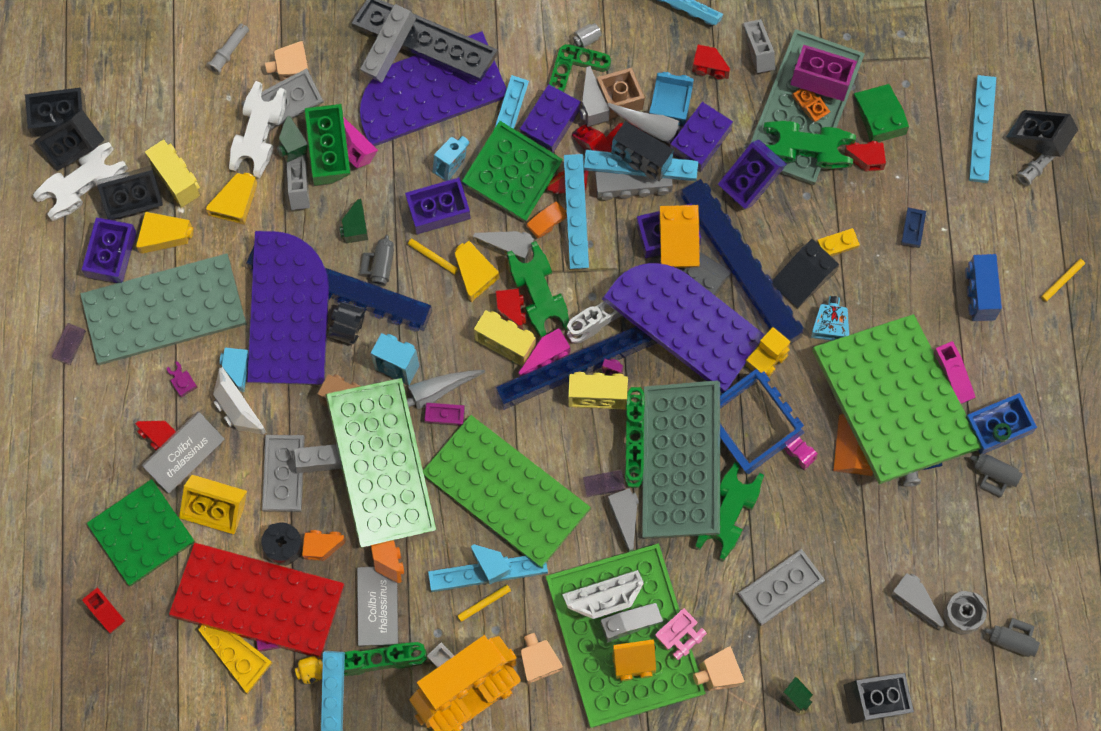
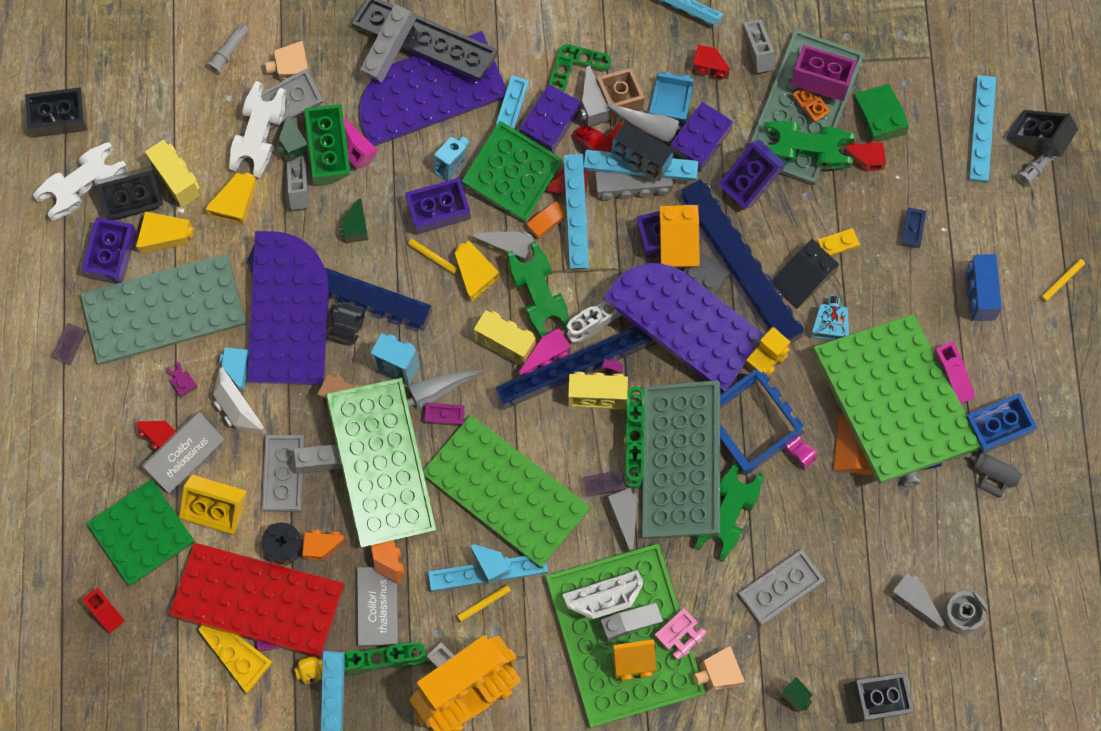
(70, 140): black slope -> none
(381, 263): dark grey piece -> none
(509, 306): red slope -> none
(539, 659): light nougat torso -> none
(587, 35): light grey brick -> none
(1001, 426): dark green bush -> none
(1015, 640): dark grey piece -> none

